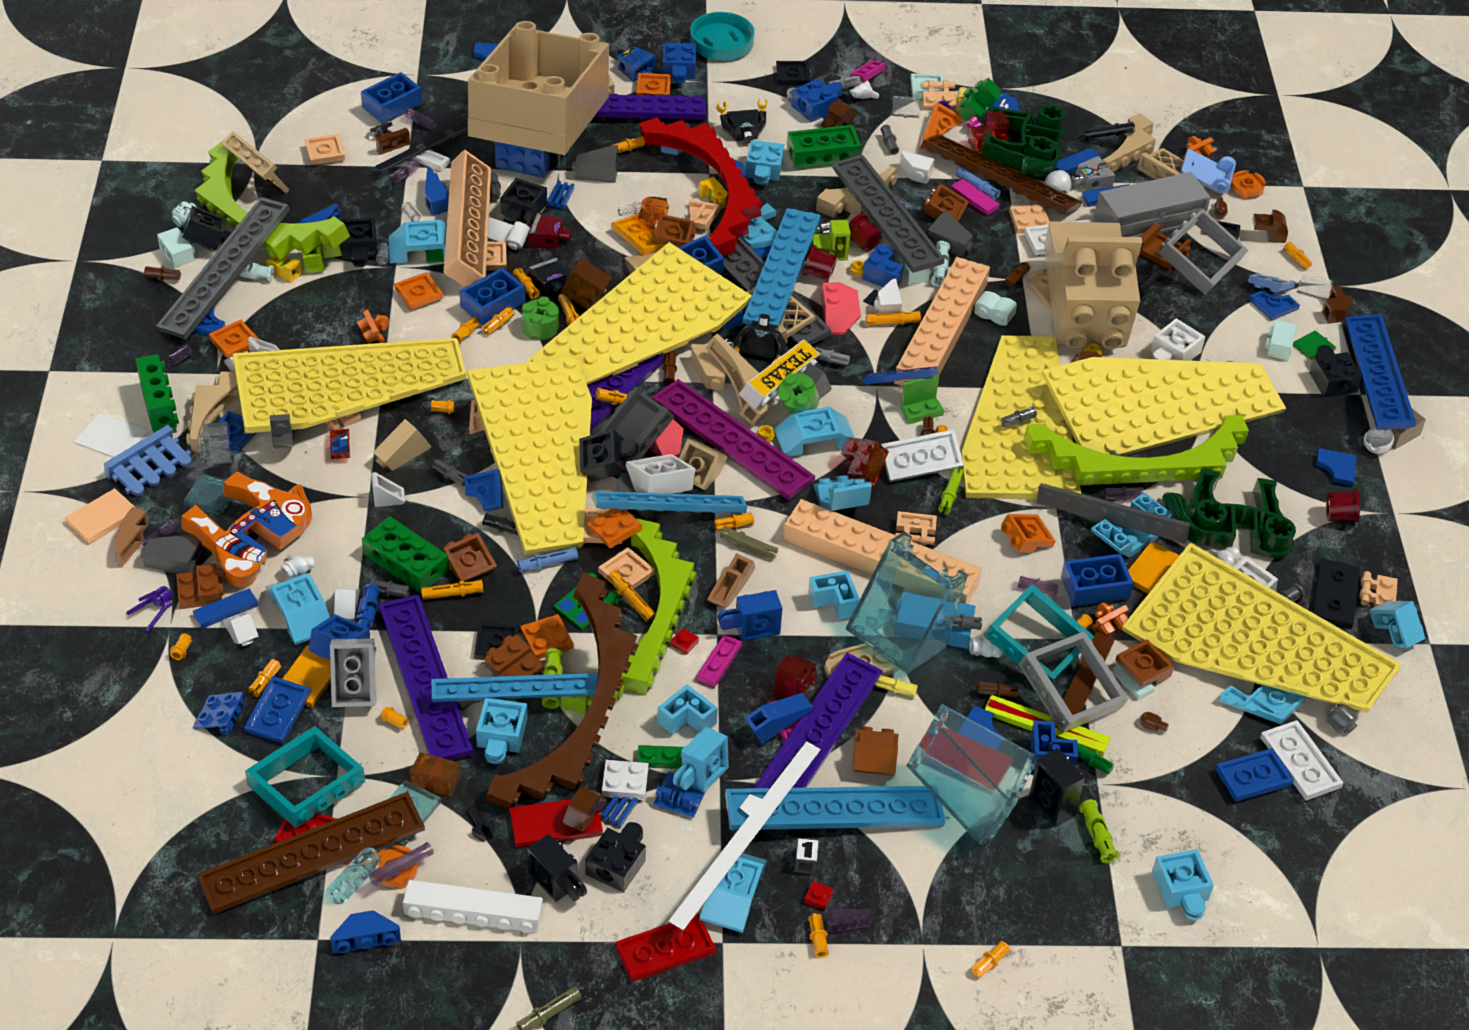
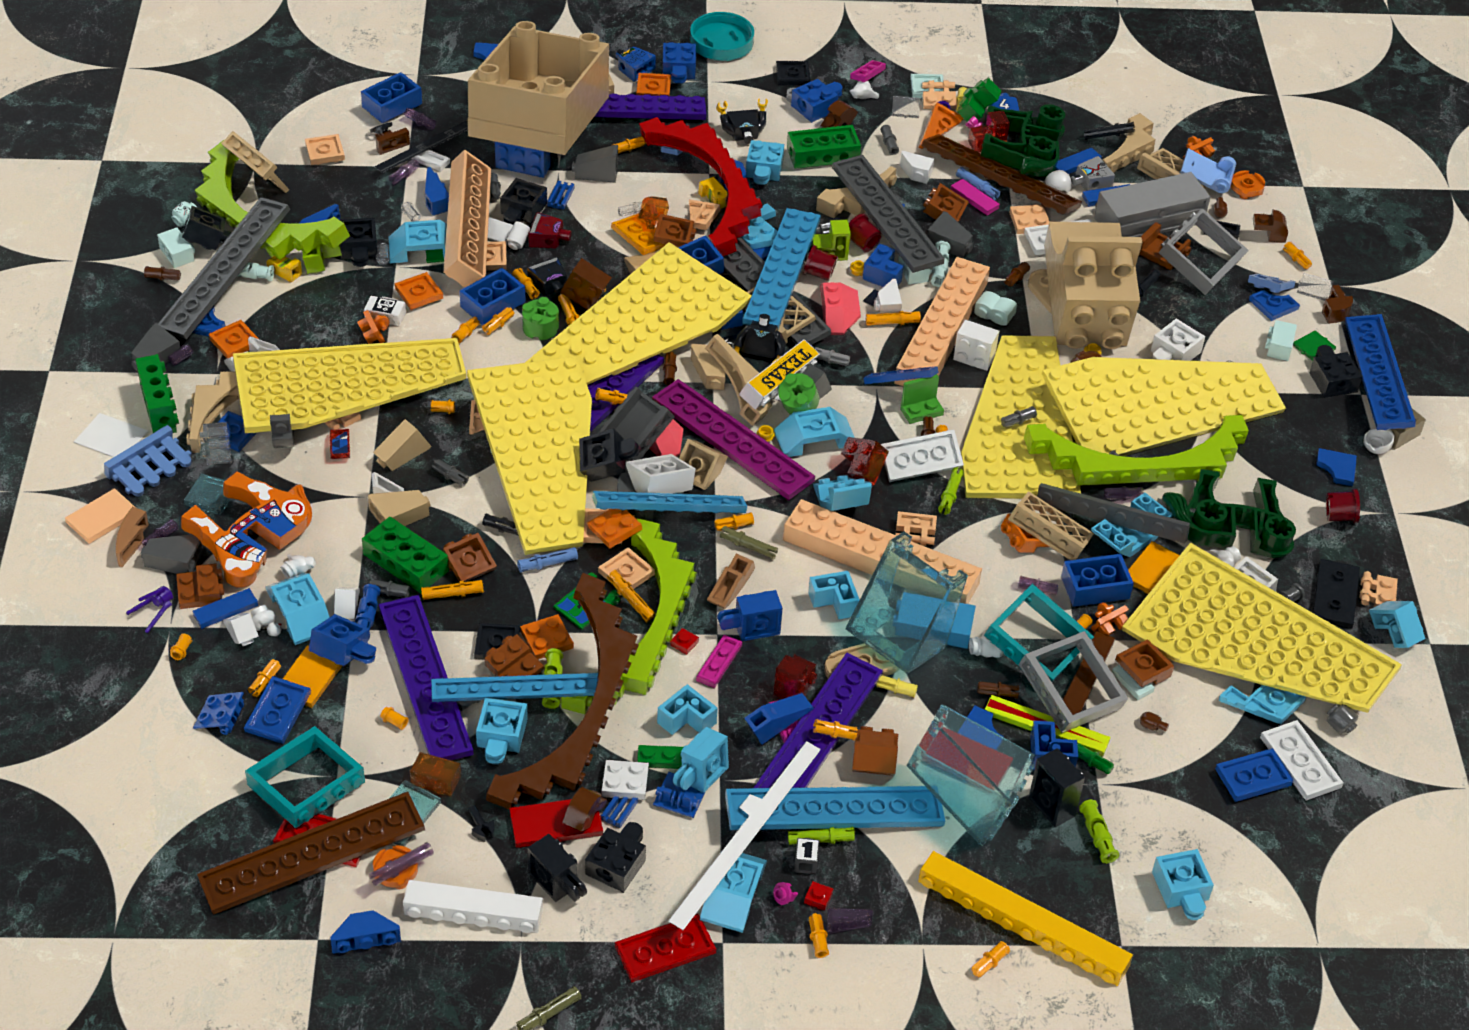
(155, 342): none -> dark grey slope
(263, 617): none -> white animal
(339, 883): clear light blue beam -> none
(353, 672): light grey brick -> none
(389, 307): none -> white piece
(402, 506): none -> tan slope
(487, 488): blue tile -> none
(783, 893): none -> dark pink plate
(824, 835): none -> lime pin
(835, 729): none -> light orange pin
(848, 82): light grey axle -> none
(967, 622): dark grey axle -> none
(976, 345): none -> white brick
(1025, 918): none -> yellow brick
(1051, 534): none -> tan fence

